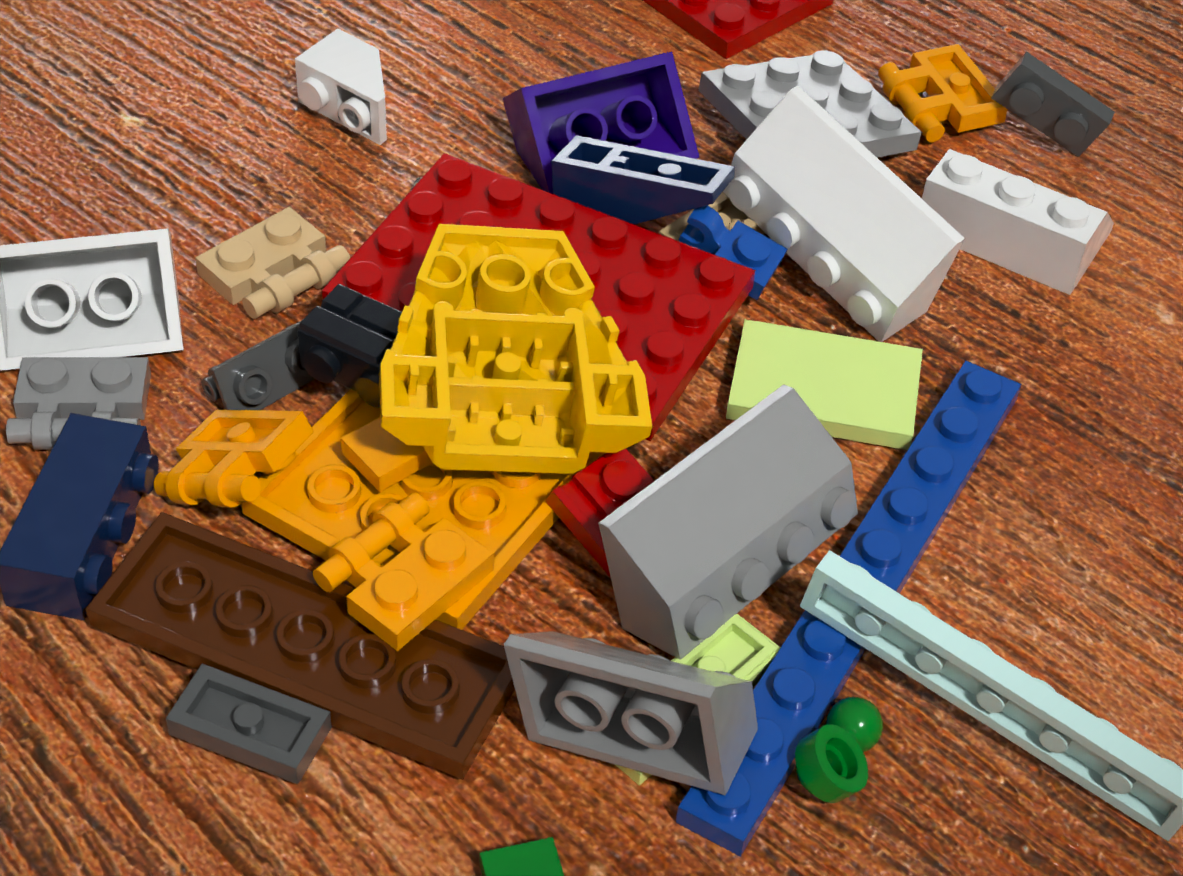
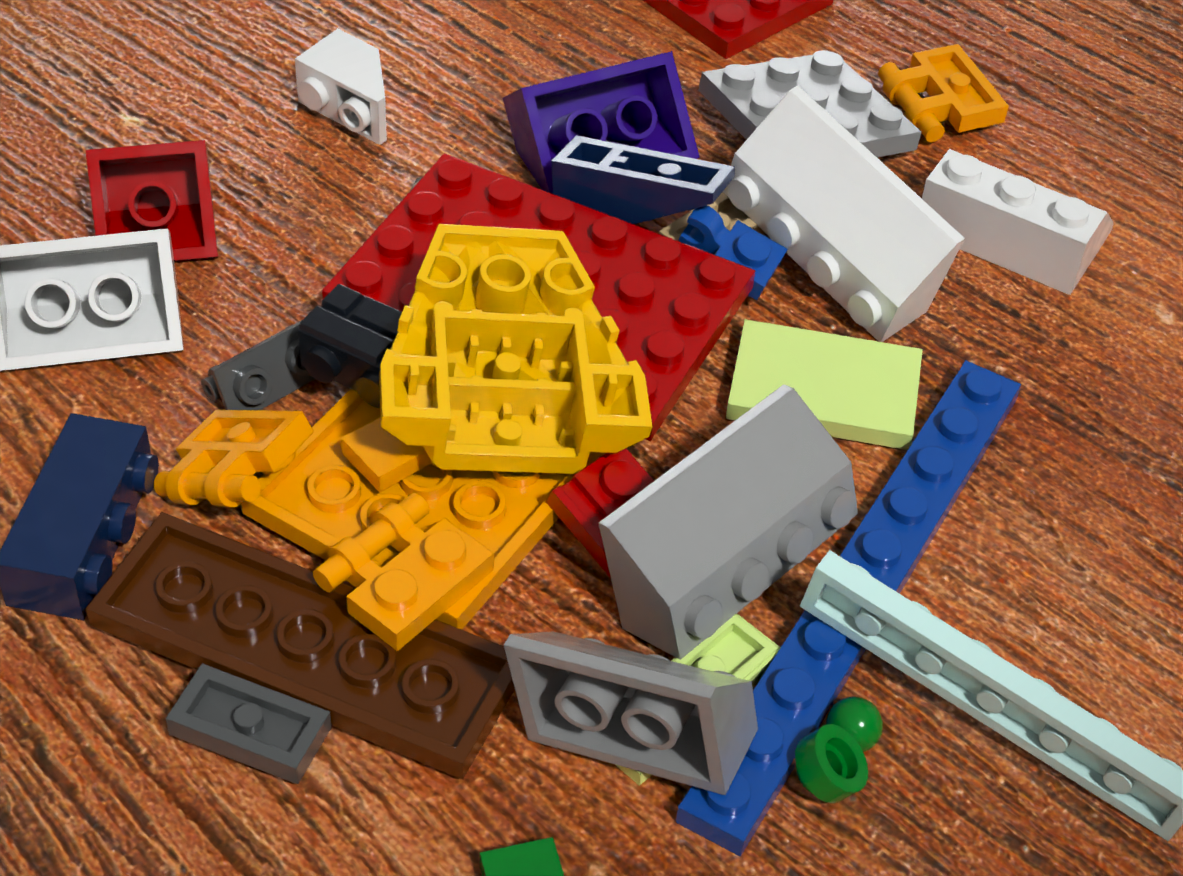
(89, 386): light grey plate -> none
(153, 191): none -> red slope
(271, 263): tan plate -> none
(1053, 104): dark grey plate -> none

